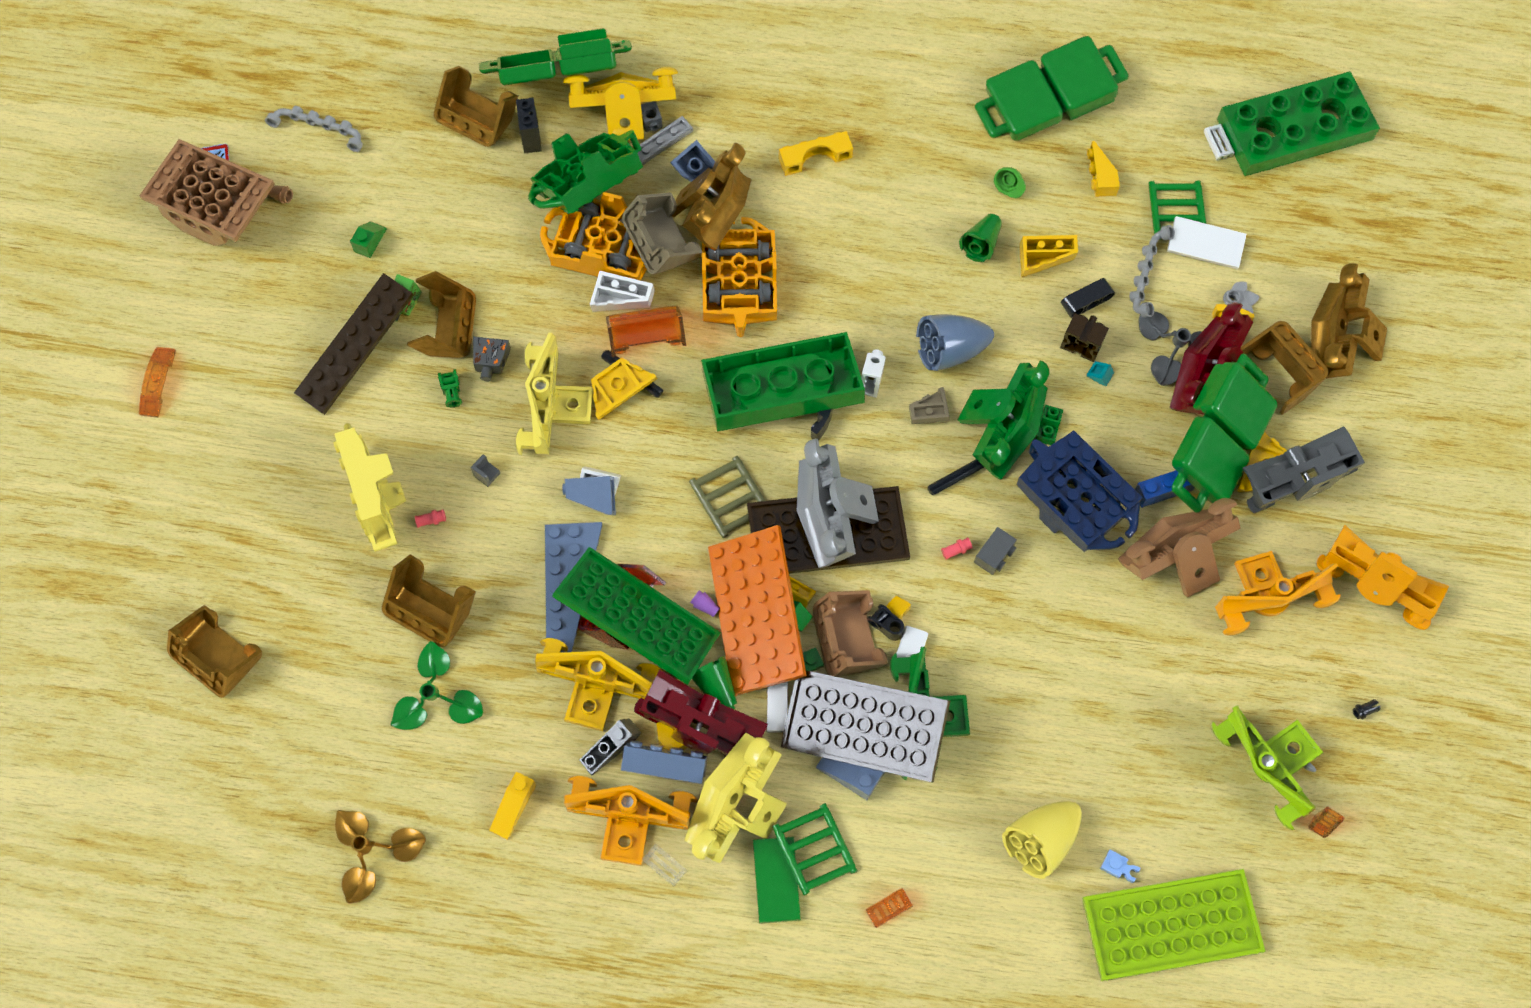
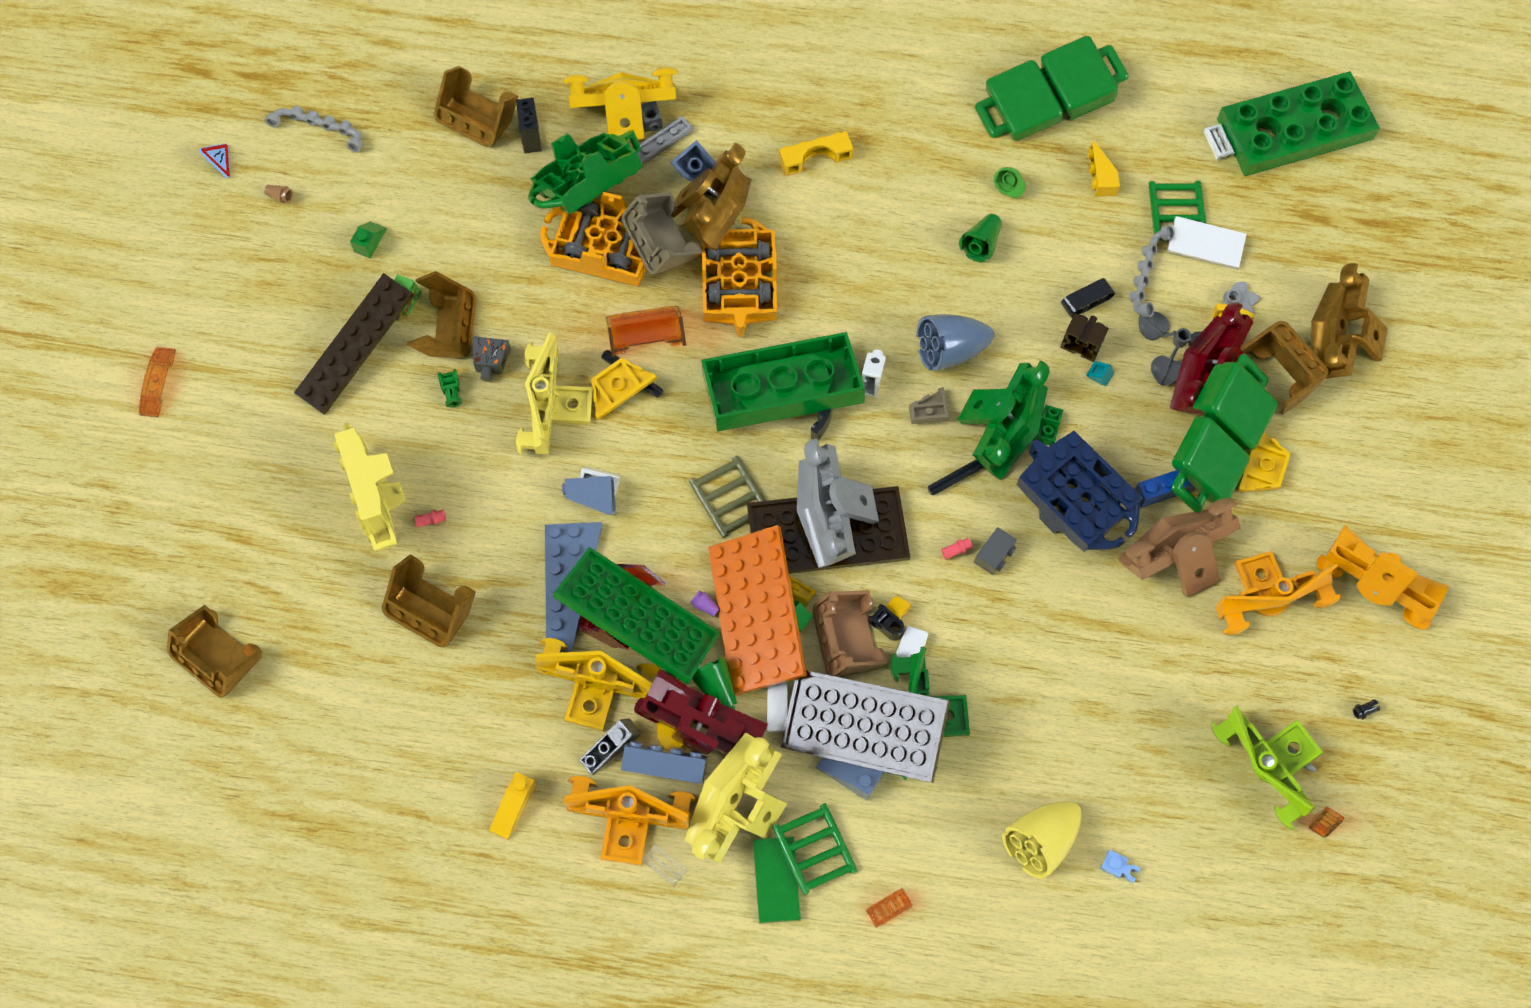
(206, 193): medium nougat wedge -> none
(350, 831): pearl gold plant -> none
(409, 713): green plant -> none
(484, 471): dark grey panel -> none
(576, 54): green piece -> none
(620, 293): white wedge -> none
(812, 660): green bracket -> none
(1044, 252): yellow wedge -> none
(1173, 925): lime plate -> none
(1281, 476): dark grey piece -> none

